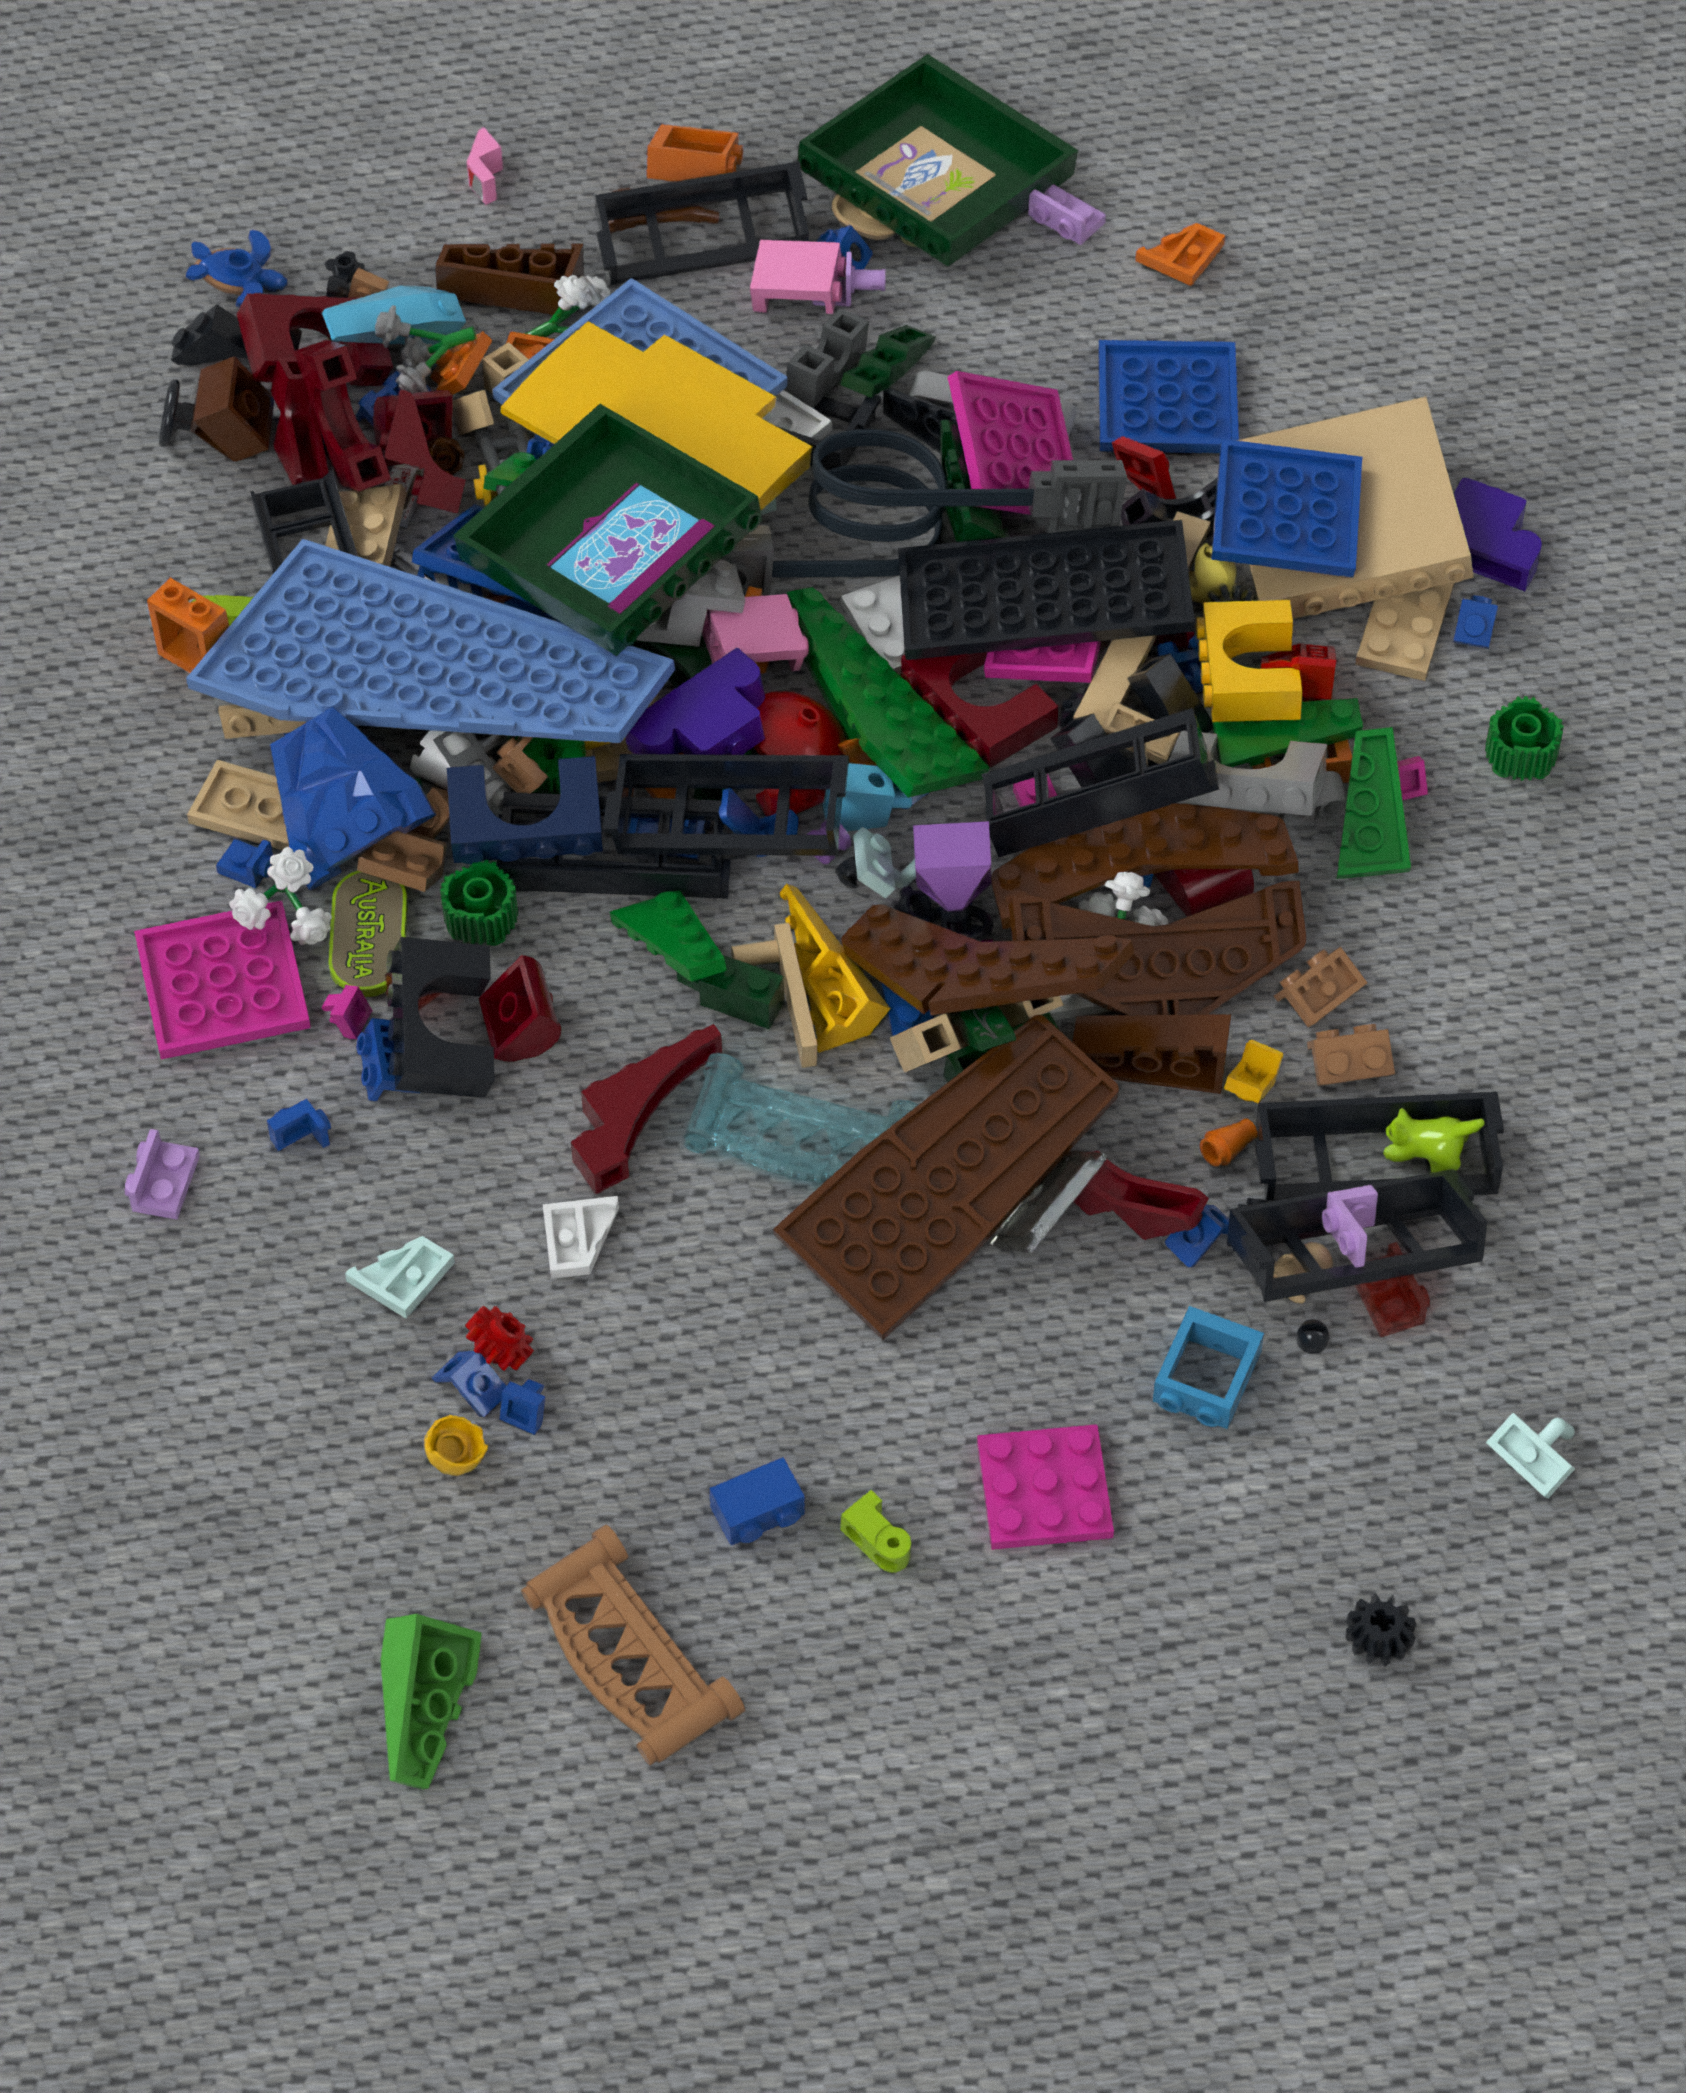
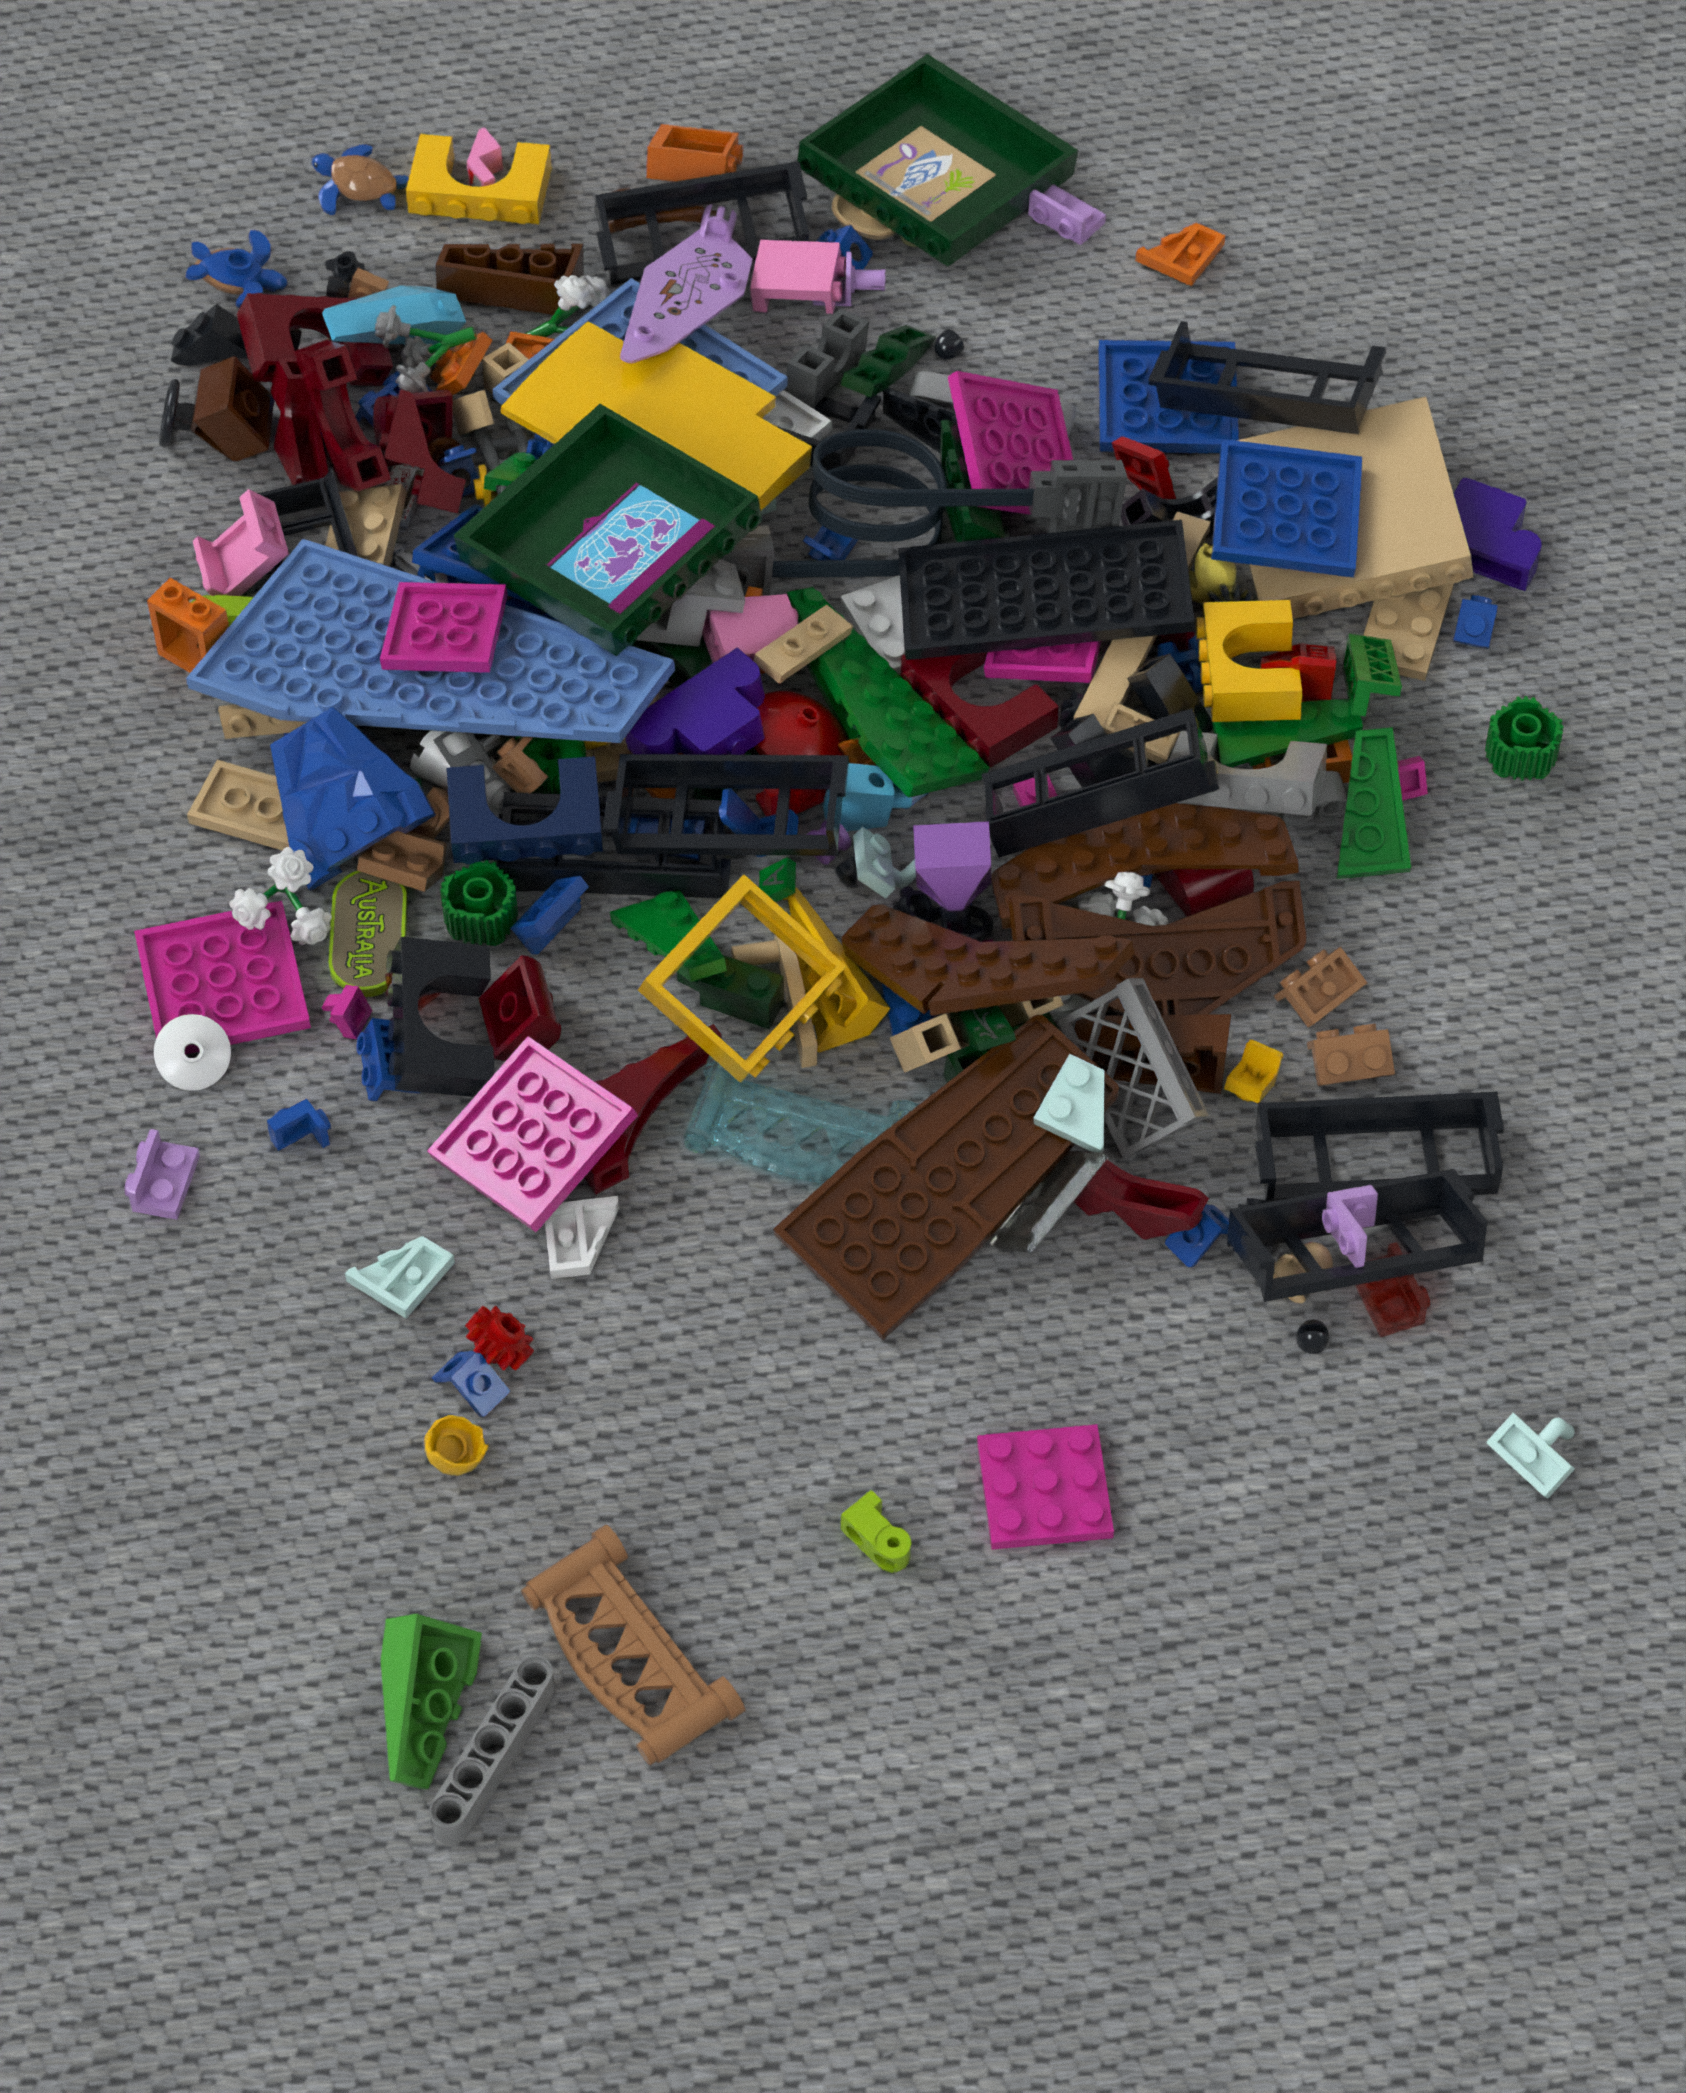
(196, 1072): none -> white dish
(244, 550): none -> bright pink panel
(246, 862): blue bracket -> none
(356, 178): none -> animal
(444, 627): none -> dark pink plate
(460, 459): none -> blue bracket
(486, 1767): none -> light grey beam
(513, 199): none -> yellow arch
(523, 1405): blue tile -> none
(532, 1133): none -> plate
(550, 913): none -> blue bracket
(687, 288): none -> lavender wing
(757, 1502): blue brick -> none
(778, 879): none -> green tile
(788, 931): none -> yellow window
(802, 644): none -> tan plate
(829, 545): none -> blue bracket
(948, 345): none -> black hinge
(1075, 1105): none -> light aqua wing
(1163, 1059): none -> light grey fence
(1218, 1335): dark azure window -> none
(1225, 1143): orange cone -> none
(1258, 404): none -> black piece
(1367, 669): none -> green fence
(1395, 1632): black gear -> none
(1432, 1139): lime animal -> none

